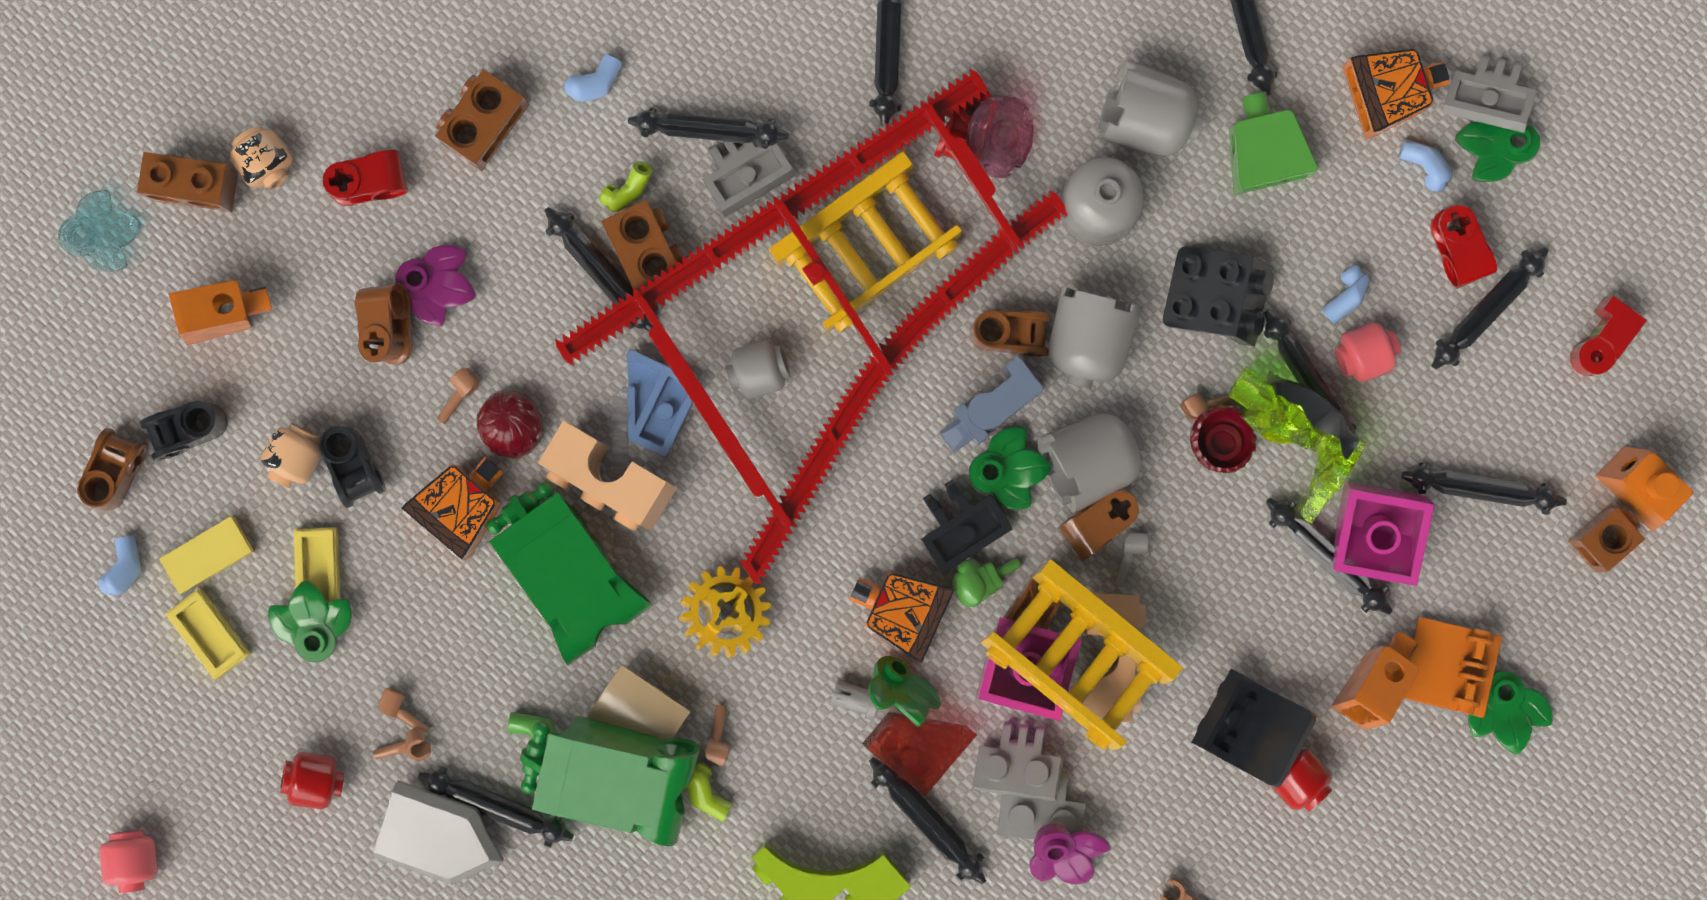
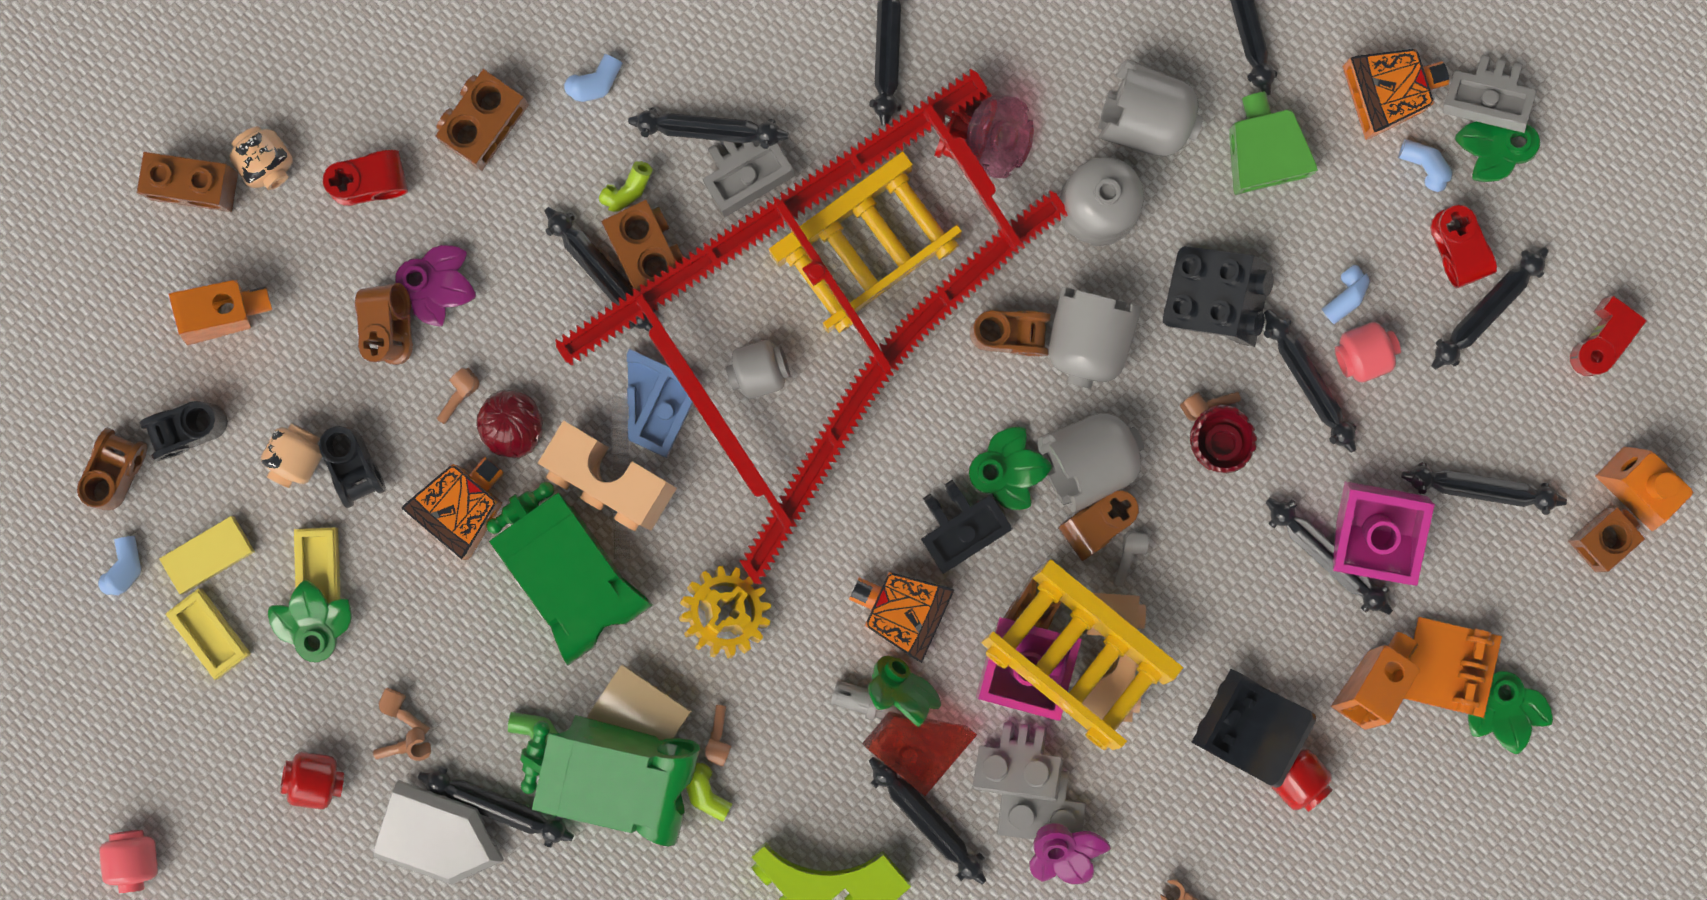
(105, 230): clear light blue plate -> none
(978, 582): bright green piece -> none
(992, 409): sand blue hips -> none
(1295, 414): clear neon green hips -> none

